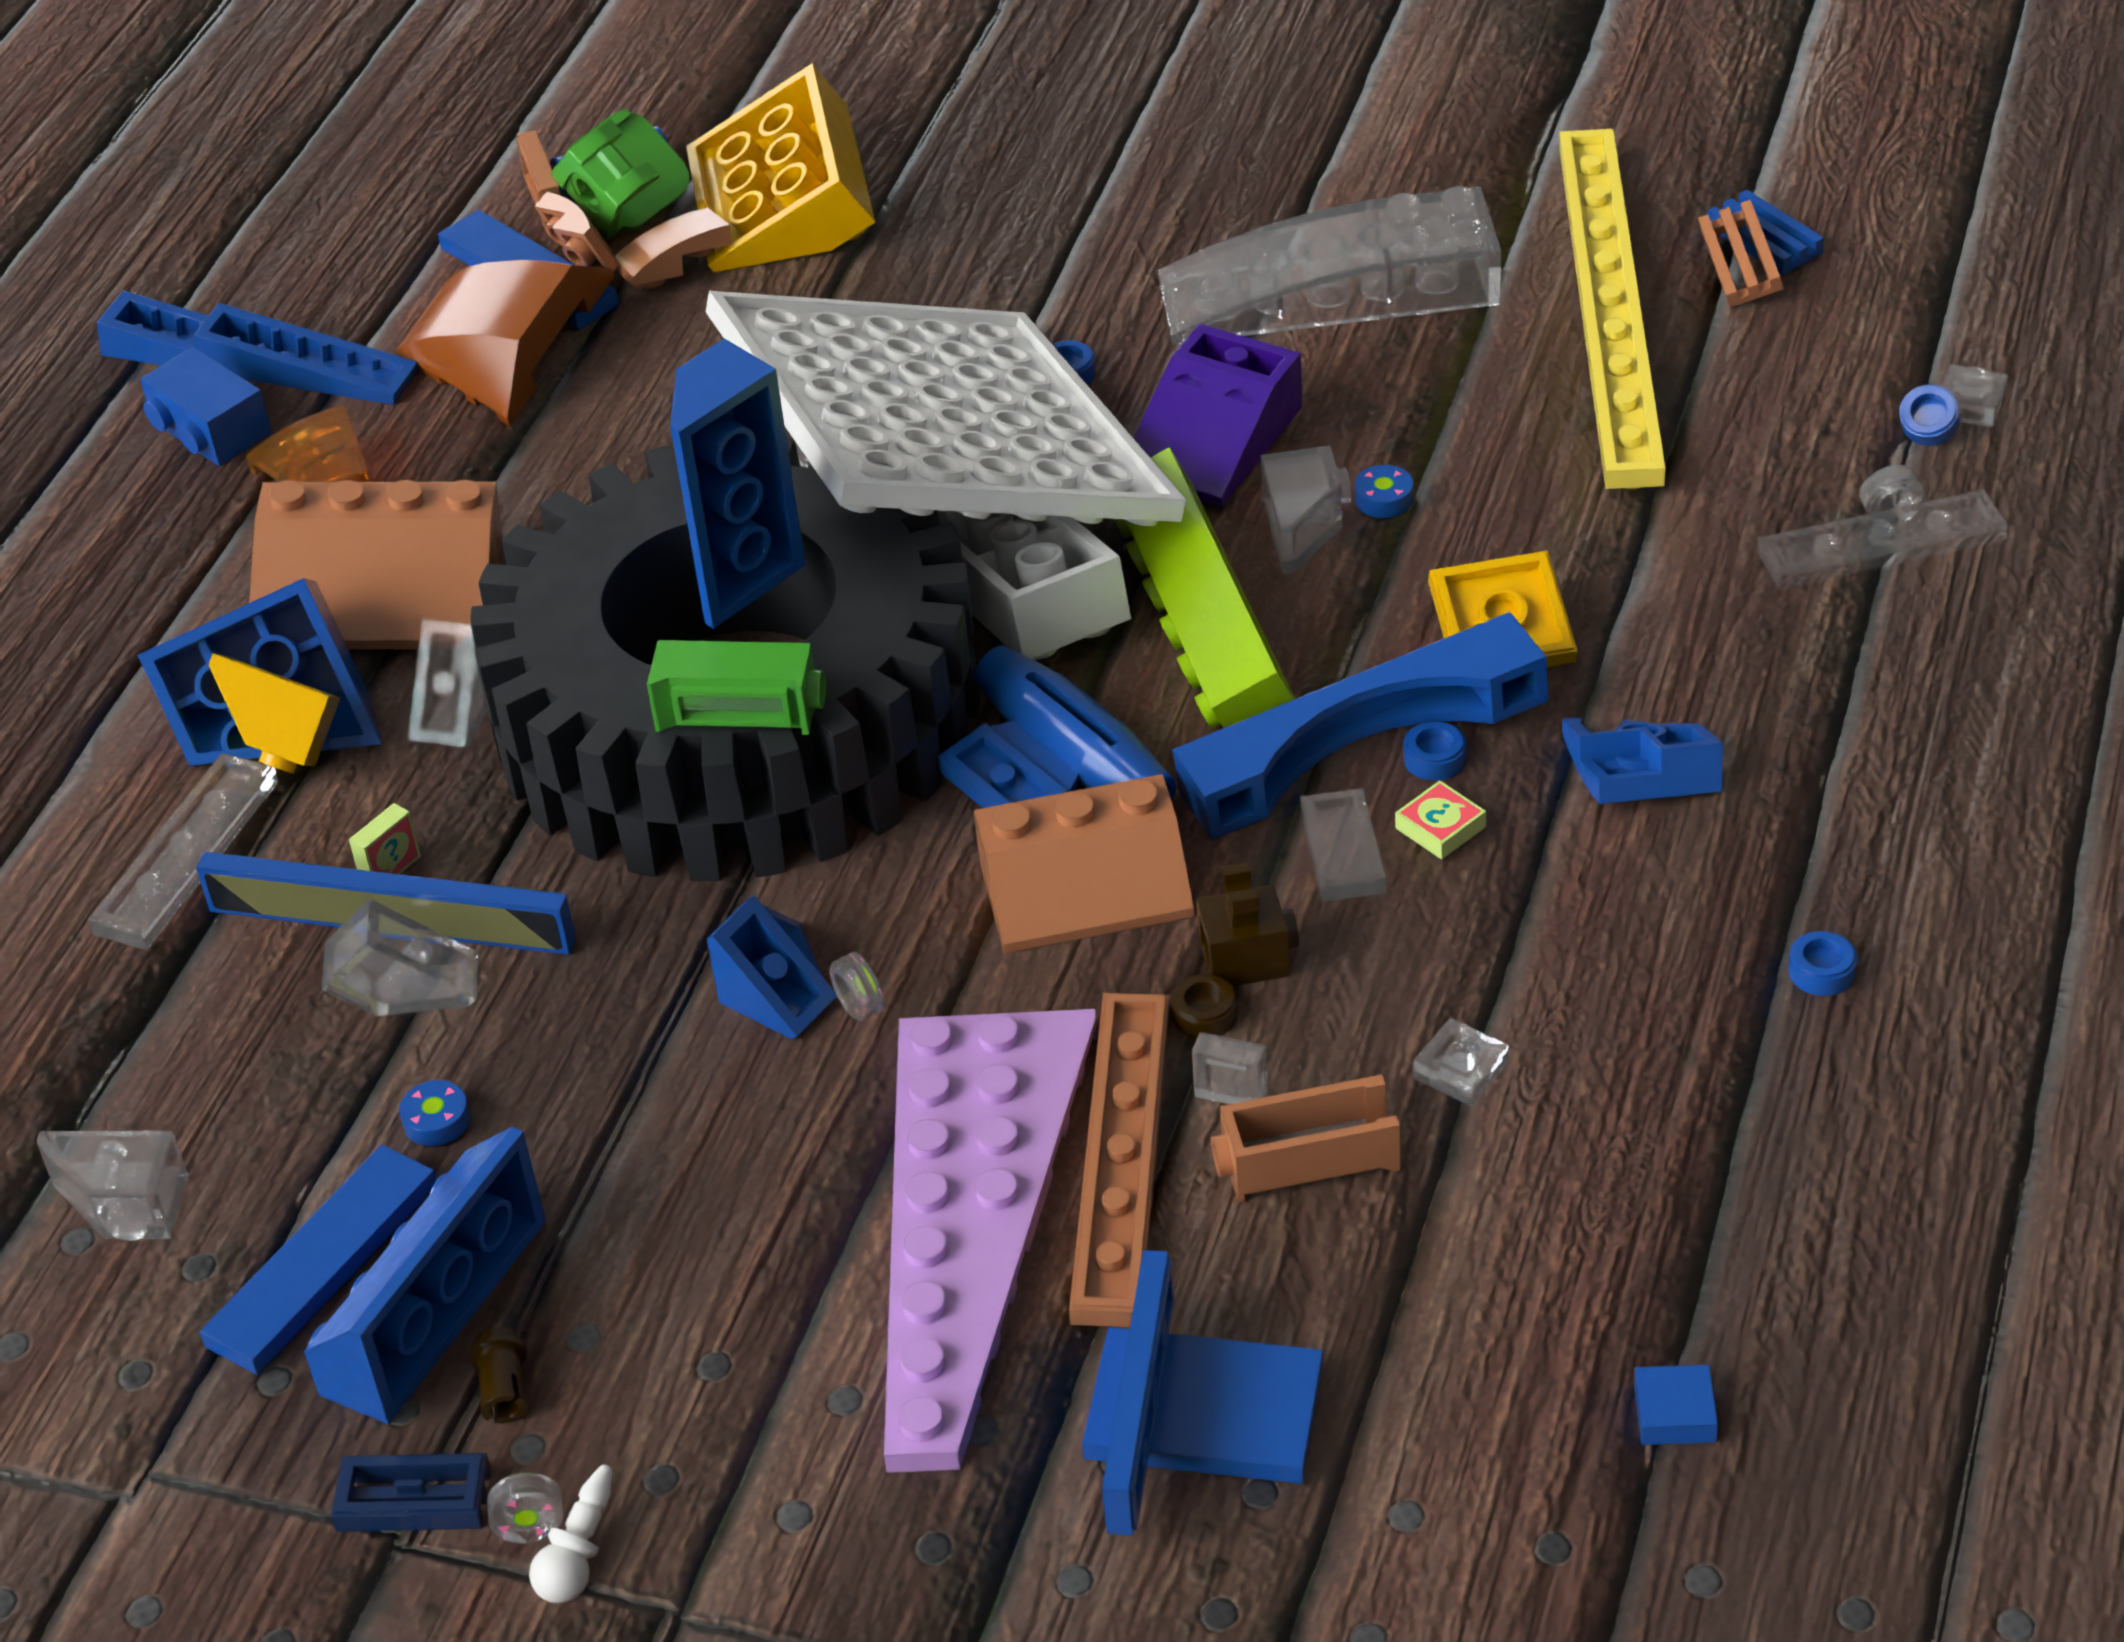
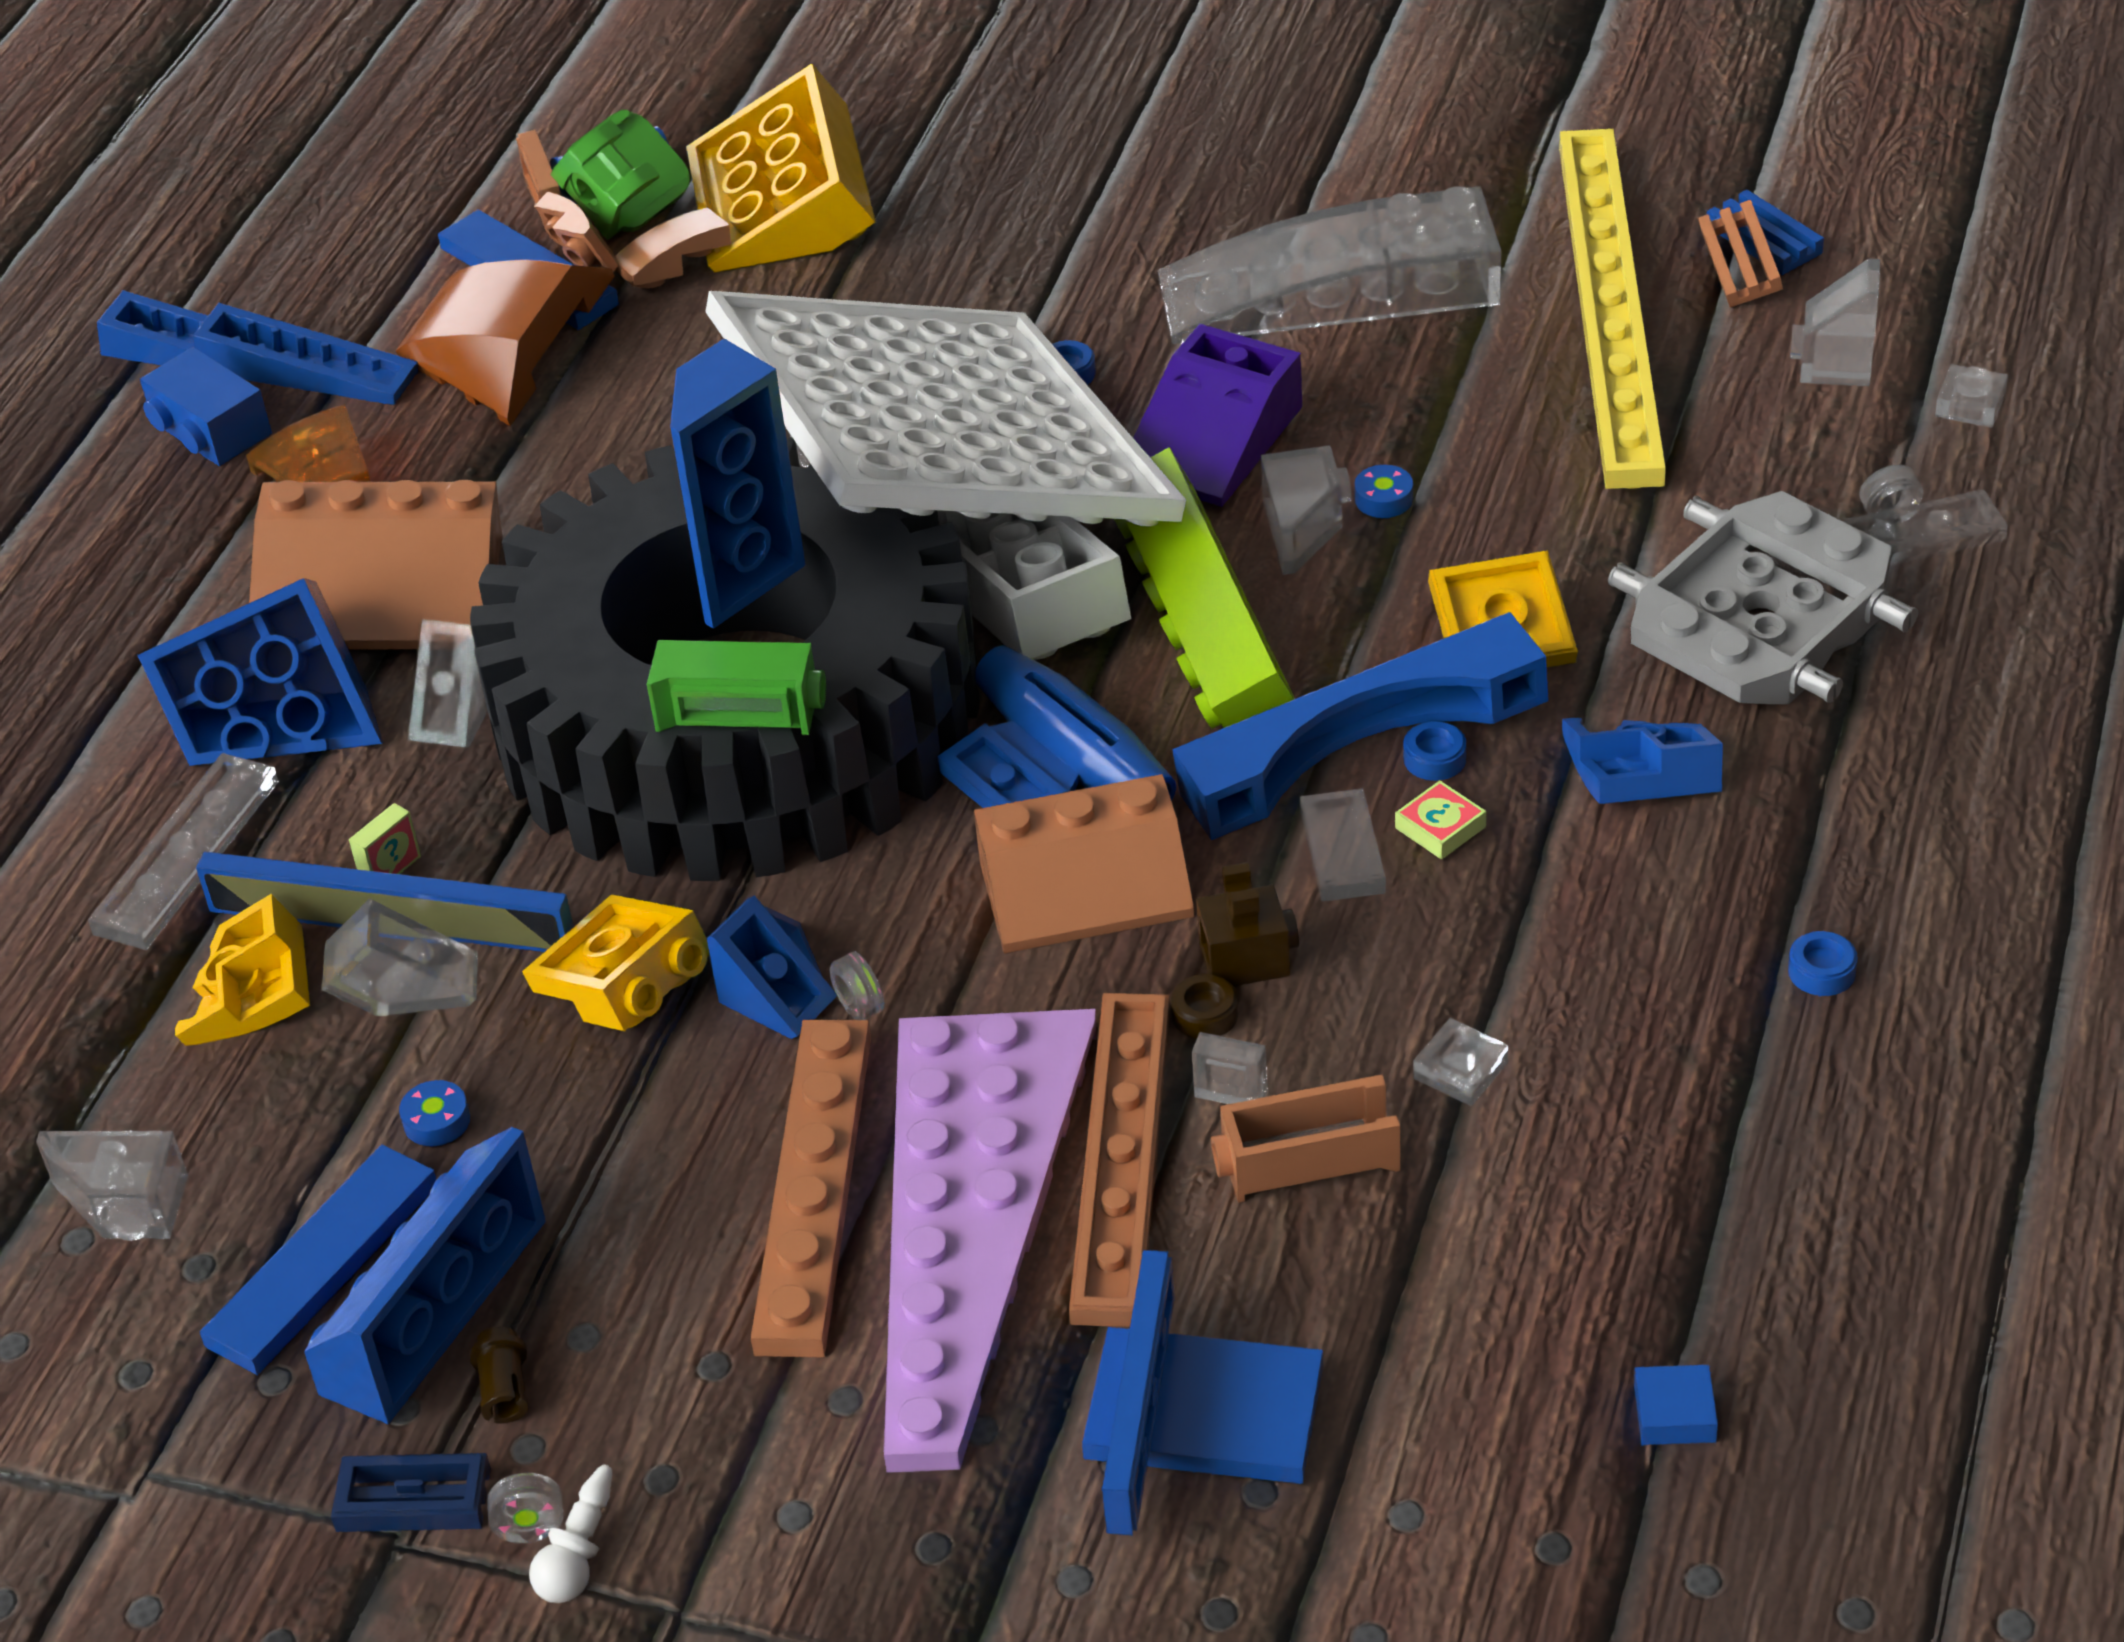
(251, 975): none -> yellow slope
(275, 712): yellow slope -> none
(621, 961): none -> yellow plate
(811, 1190): none -> nougat plate
(1700, 602): none -> light grey piece
(1840, 330): none -> clear slope
(1929, 415): tile -> none

